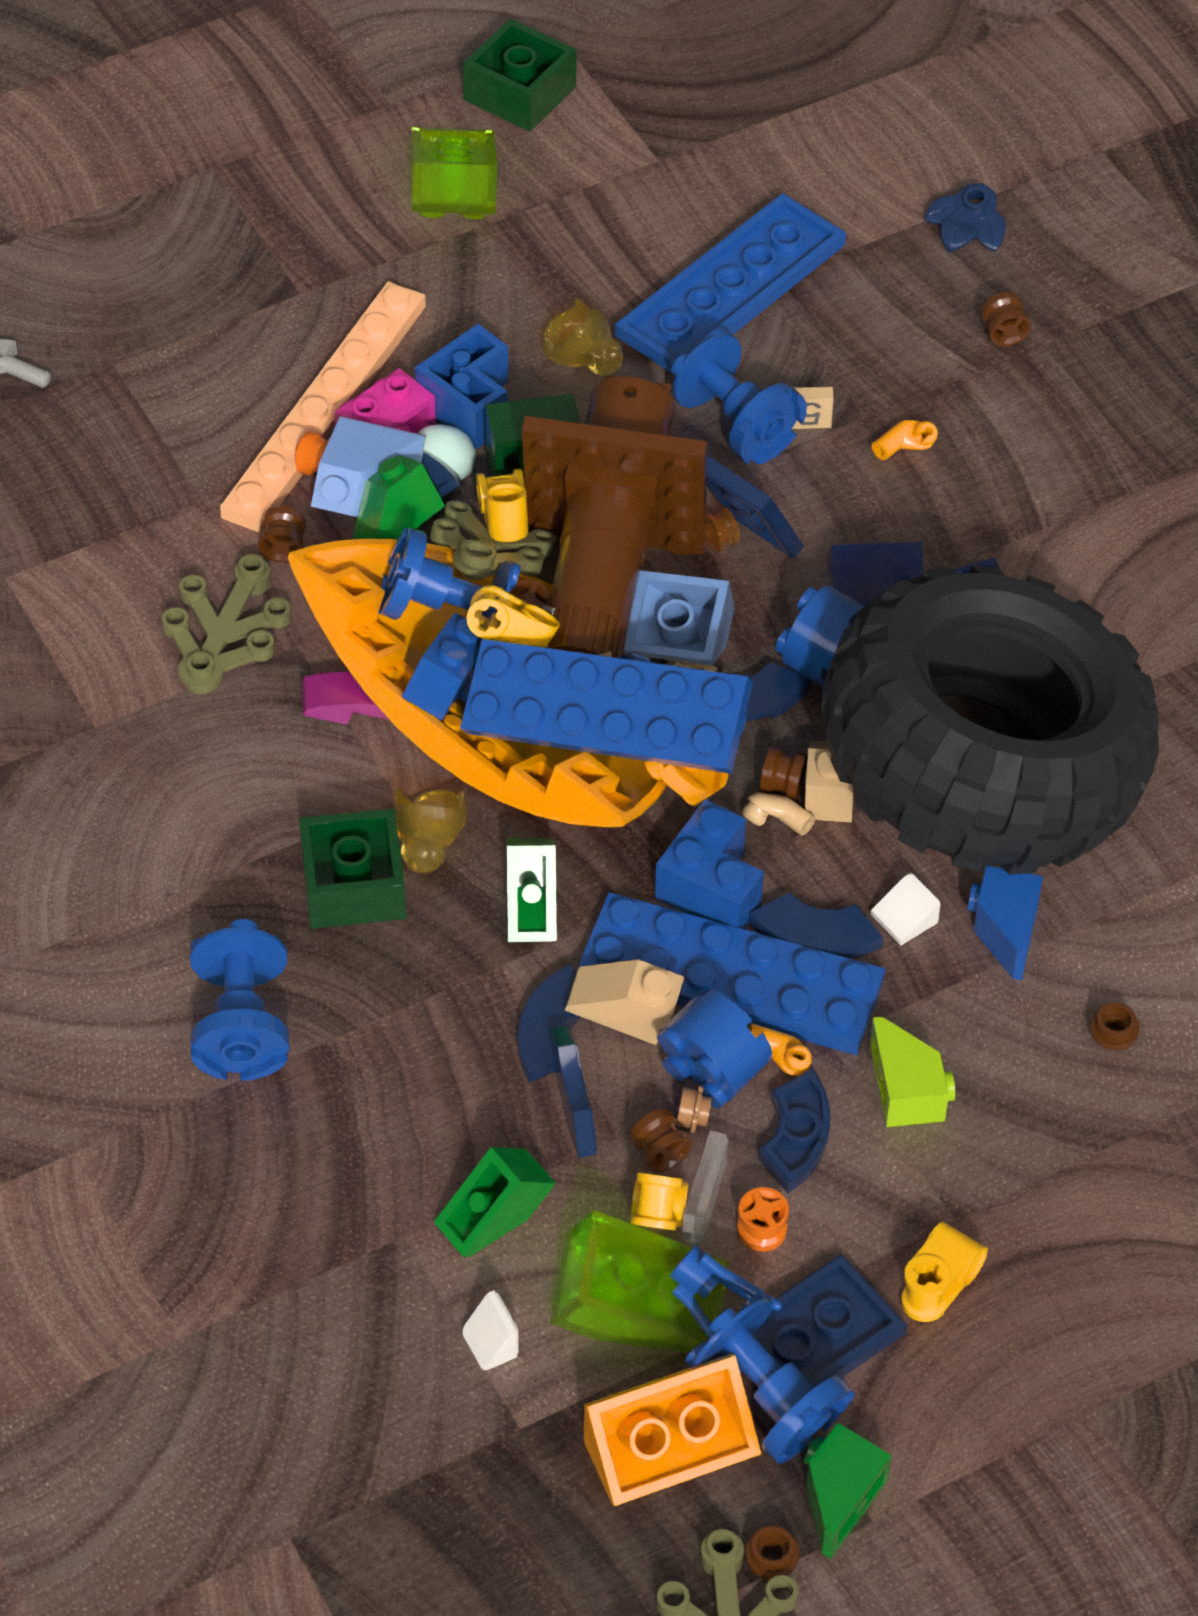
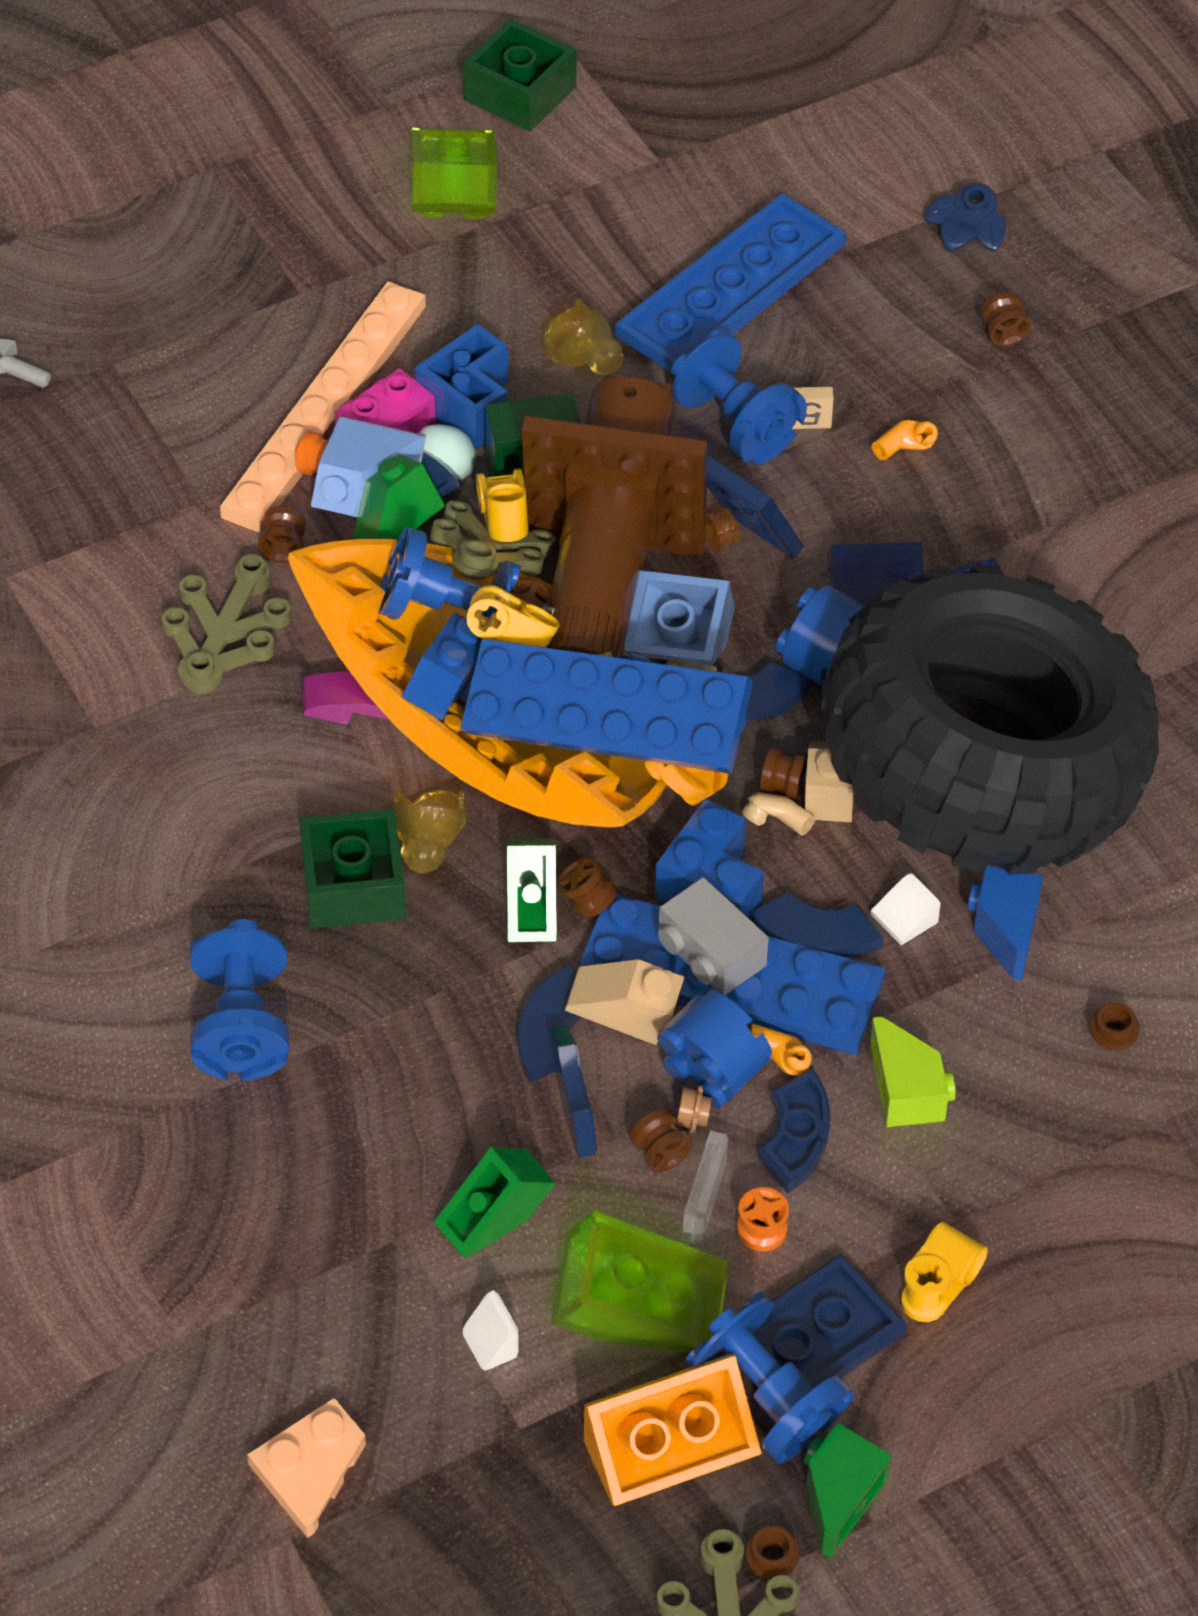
(309, 1462): none -> light nougat wing
(586, 887): none -> reddish brown wheel
(659, 1201): yellow piece -> none
(700, 1275): blue plant -> none
(712, 937): none -> light grey brick

